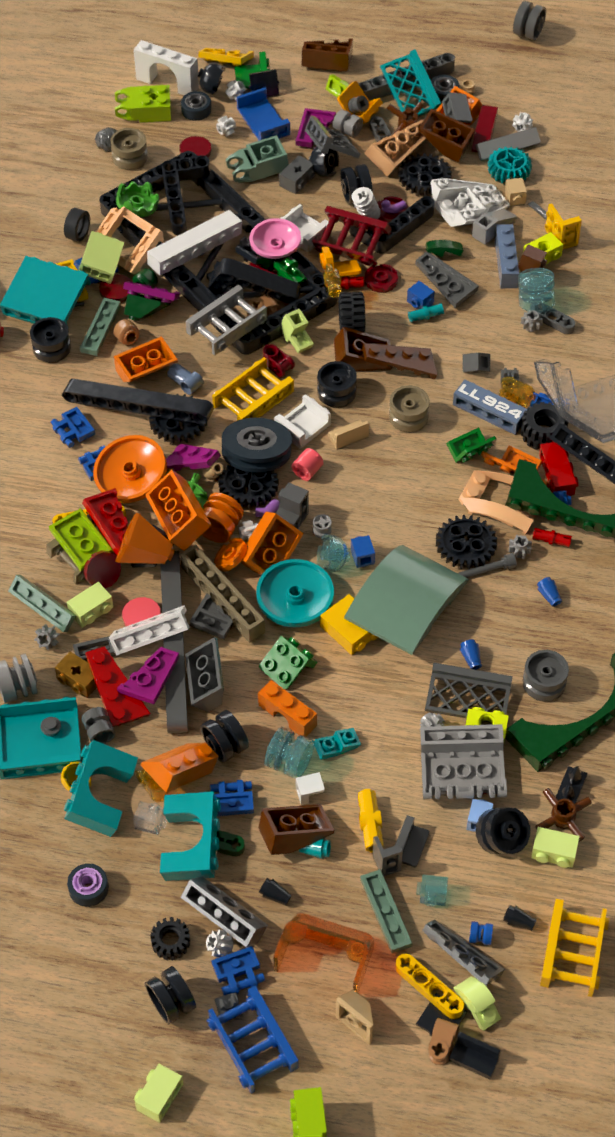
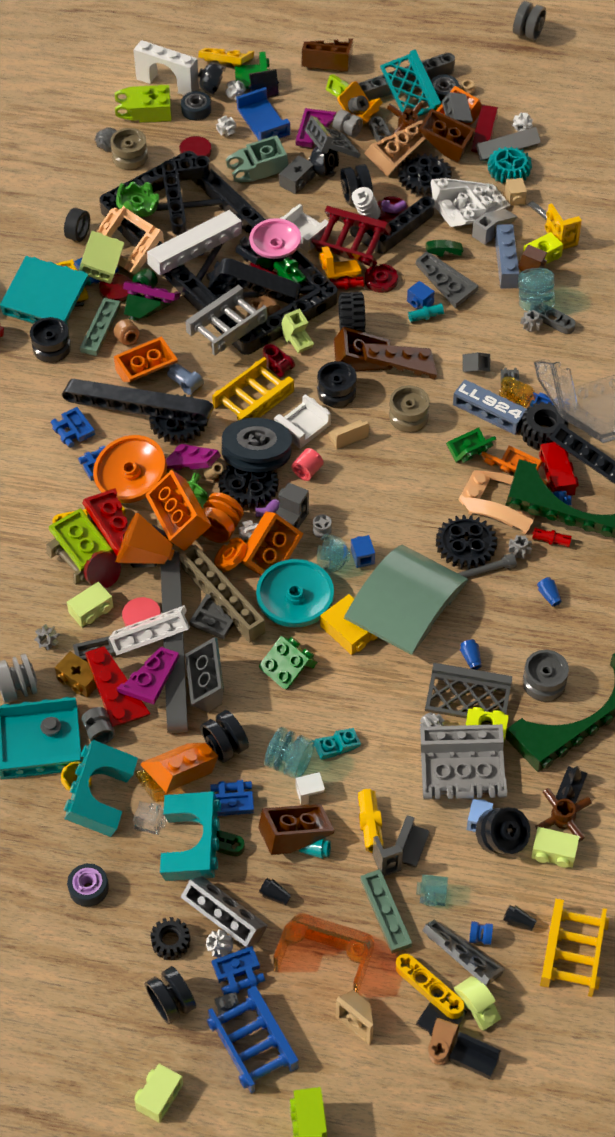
(42, 603): sand green plate -> none
(299, 716): orange arch -> none
(332, 281): clear yellow piece -> none

